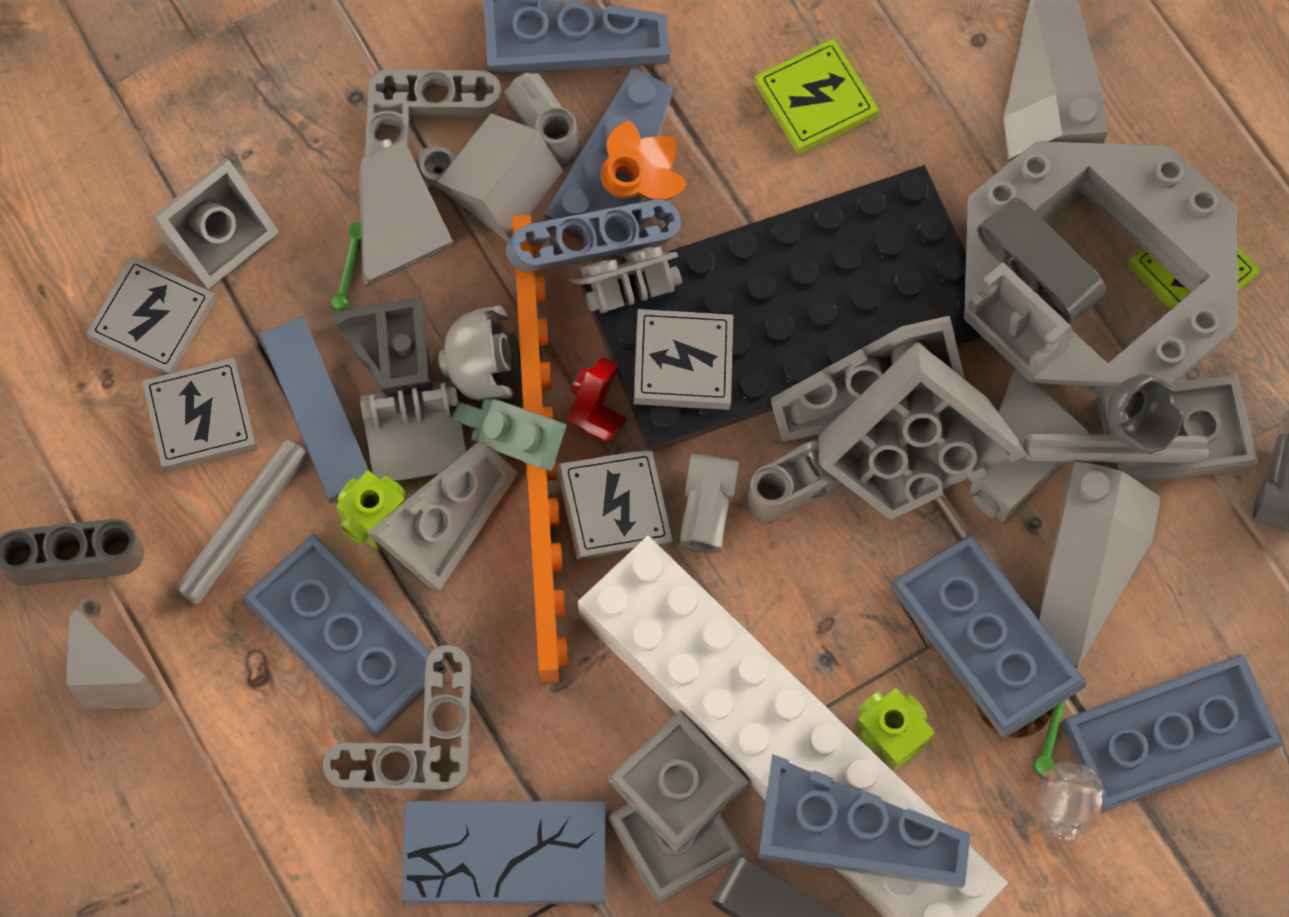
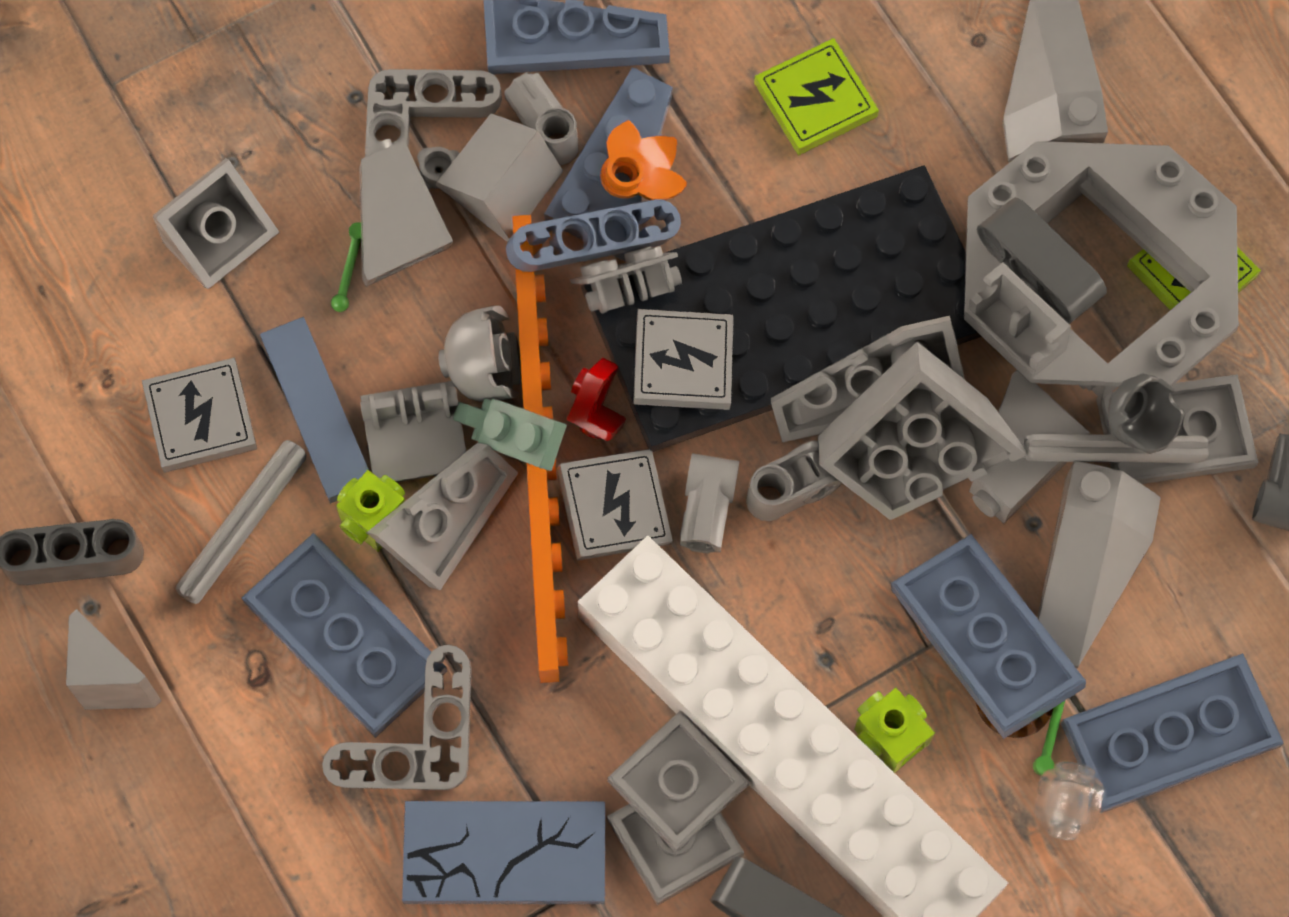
(151, 316): light grey tile -> none
(390, 343): dark grey wing -> none
(852, 830): sand blue wing -> none

